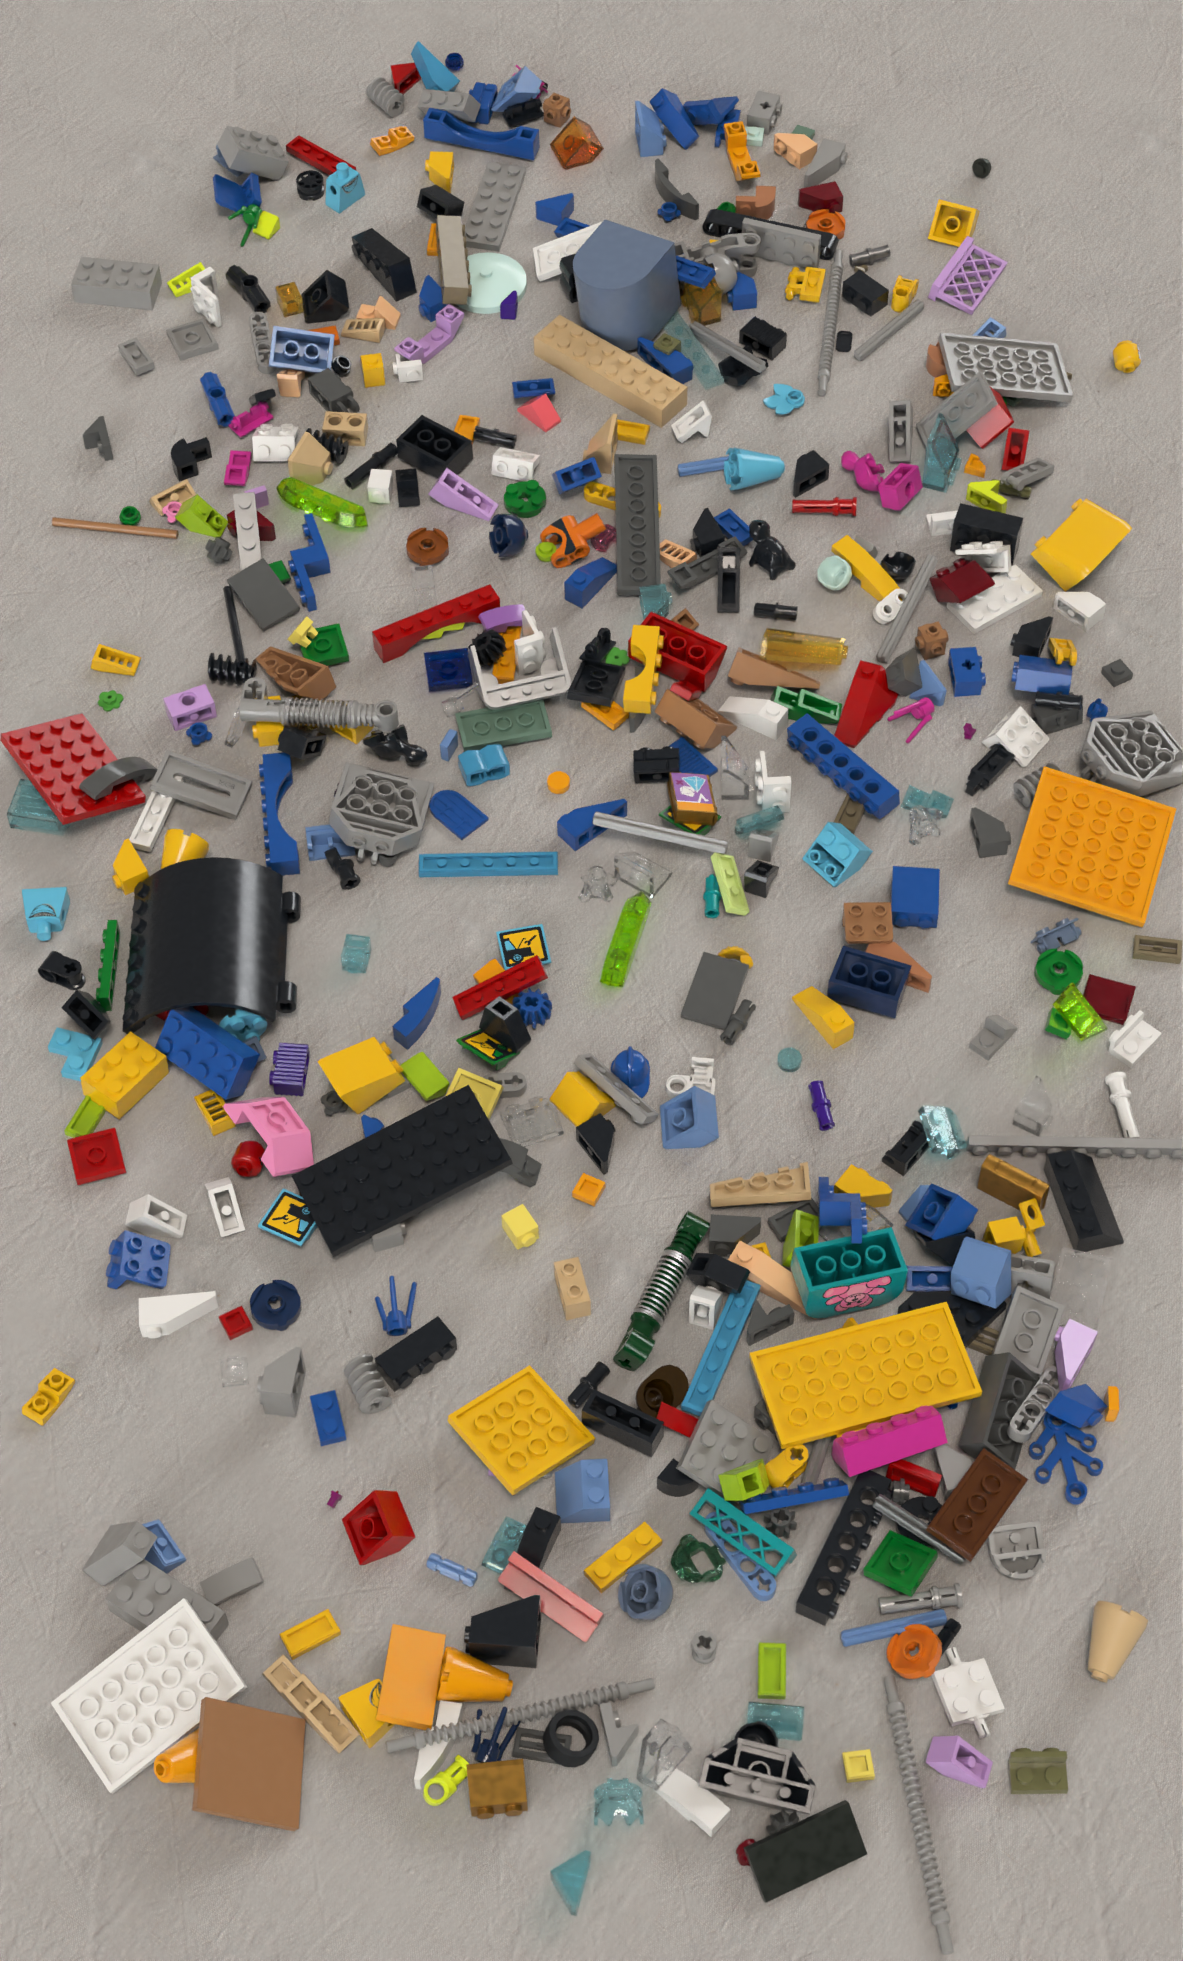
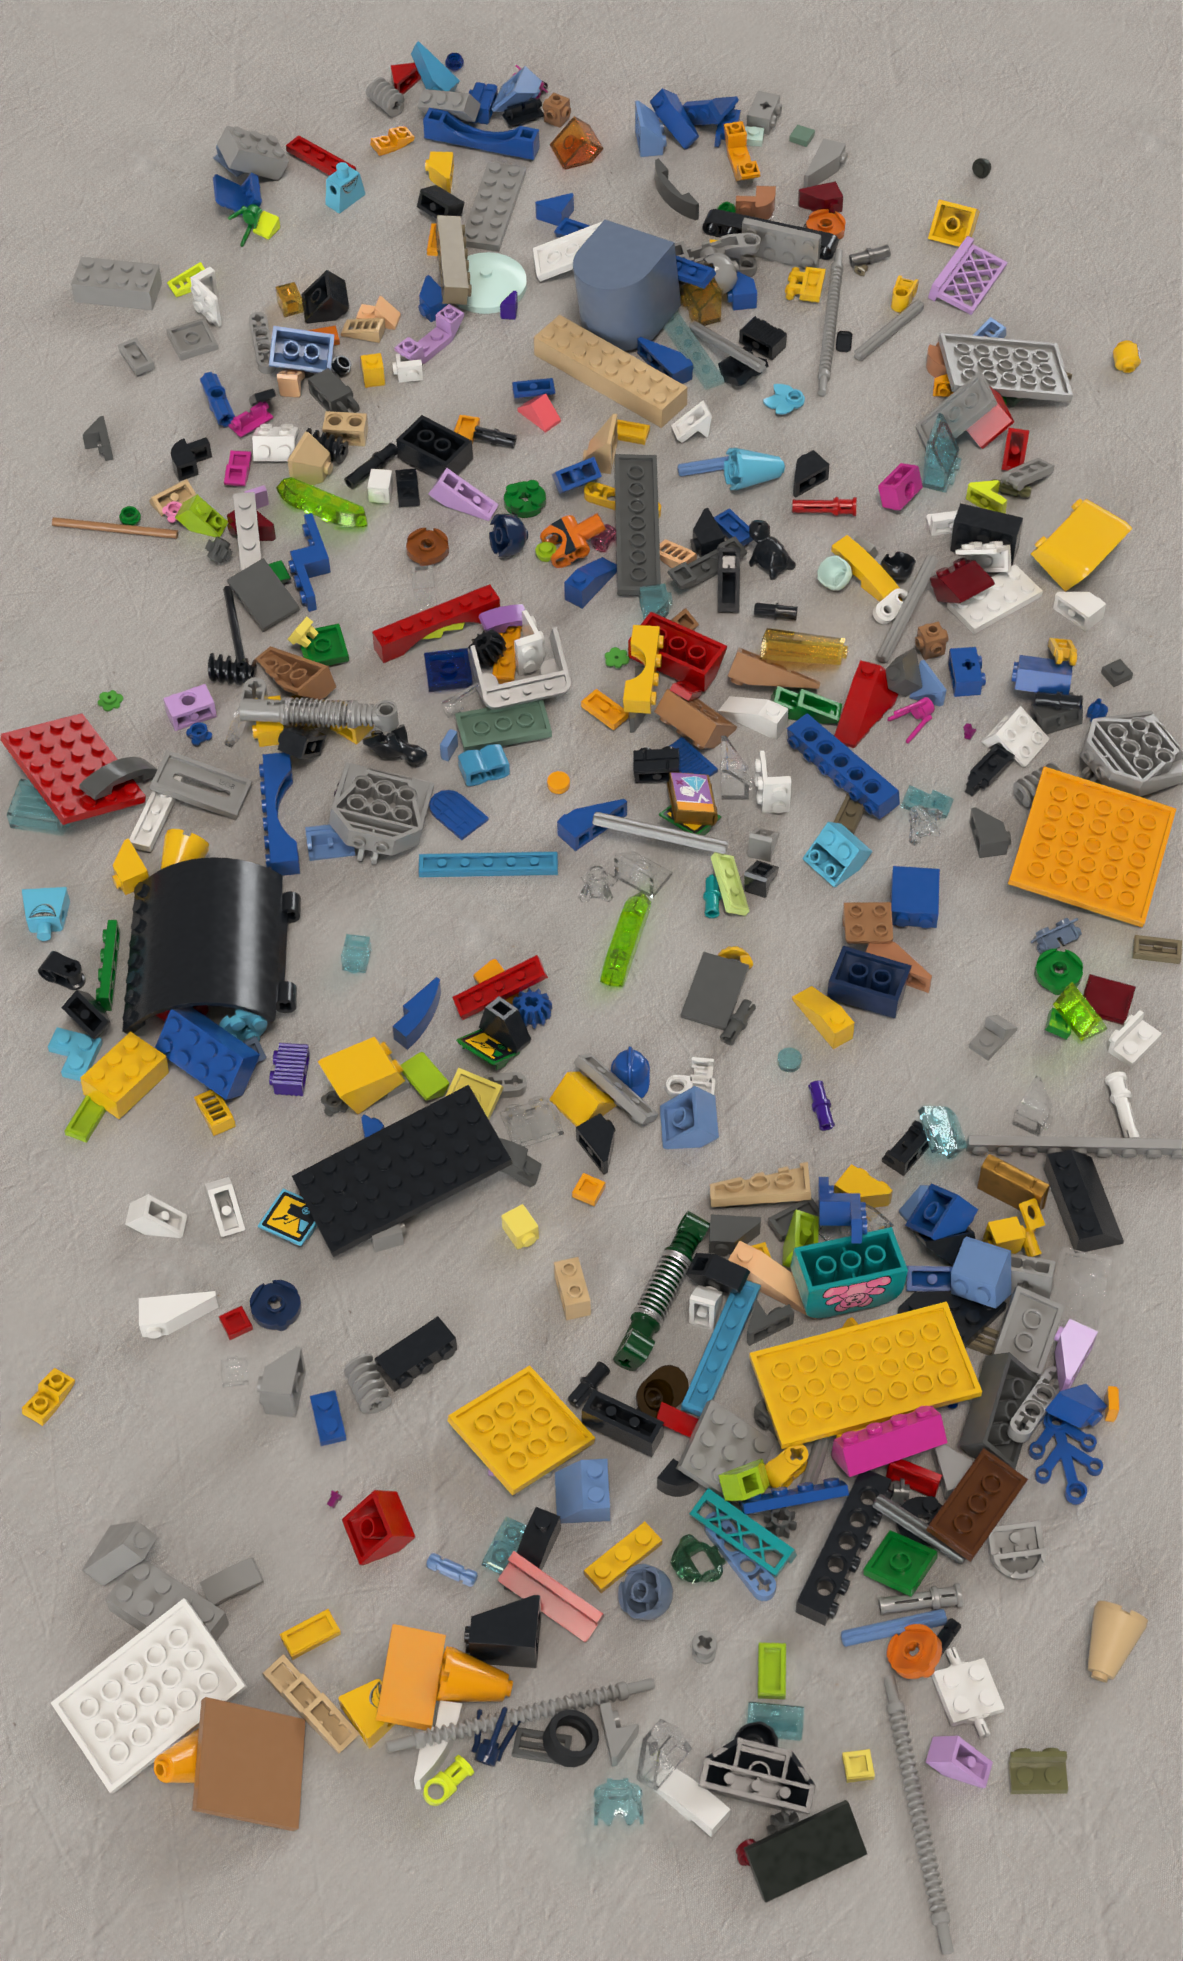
(96, 1156): red plate -> none
(102, 662): yellow slope -> none
(138, 1260): blue bracket -> none
(164, 1551): medium blue slope -> none
(248, 1158): red head -> none
(249, 288): black piece -> none
(282, 1130): bright pink slope -> none
(310, 186): black wheel -> none
(343, 868): black connector -> none
(386, 263): black wedge -> none
(386, 859): dark grey hinge -> none
(396, 1322): blue plant -> none
(497, 1788): pearl gold slope -> none
(514, 464): white bracket -> none
(522, 944): piece -> none
(567, 278): black brick -> none
(570, 1880): clear light blue slope -> none
(596, 683): black tile -> none
(599, 647): black hinge -> none
(667, 344): olive bracket -> none
(669, 211): blue plate -> none
(758, 820): clear light blue slope -> none
(795, 148): light nougat slope -> none
(864, 468): dark pink animal -> none
(865, 293): black brick -> none
(900, 431): light grey slope -> none
(975, 466): light orange tile -> none
(1032, 637): black slope -> none

